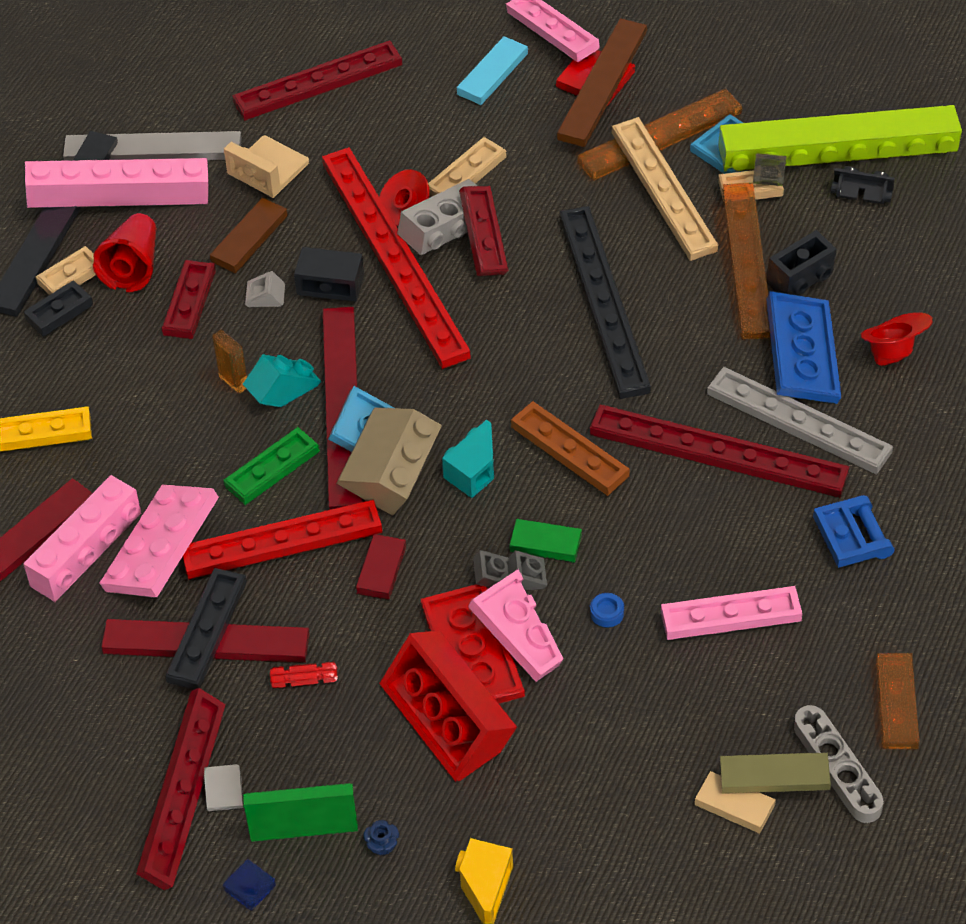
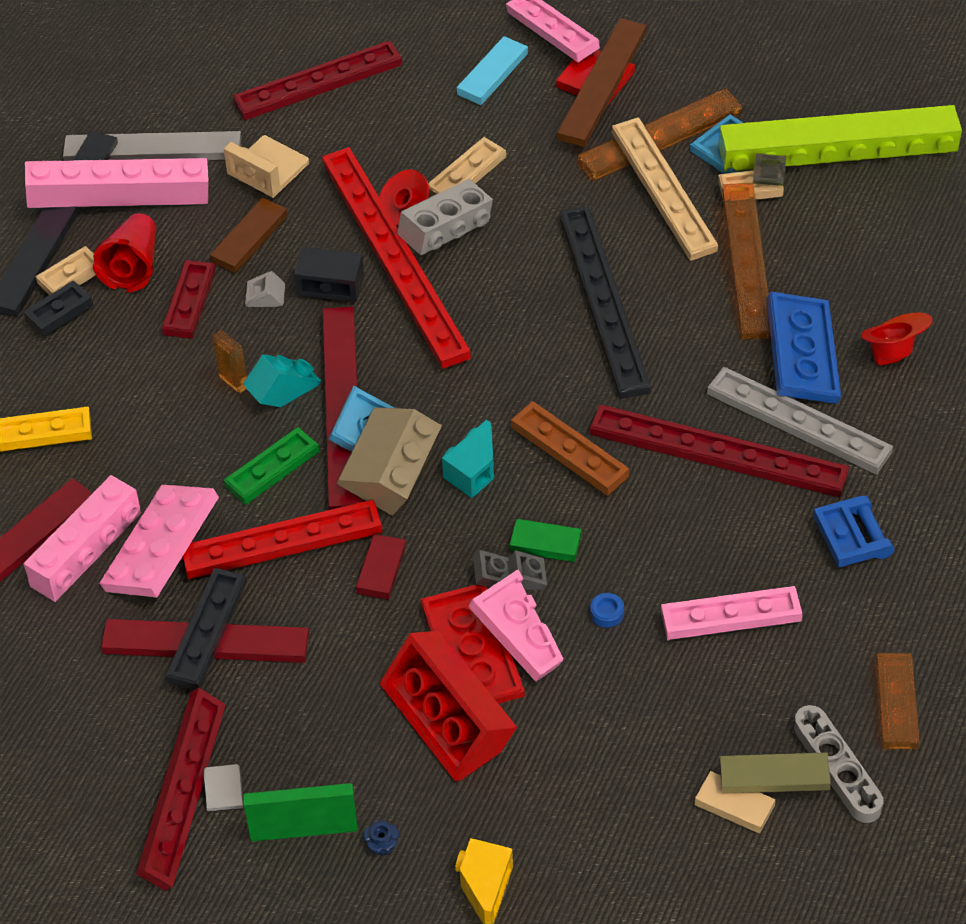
(249, 884): clear blue plate -> none
(303, 674): red axle -> none
(483, 230): dark red tile -> none
(801, 265): black brick -> none
(877, 185): black hinge -> none

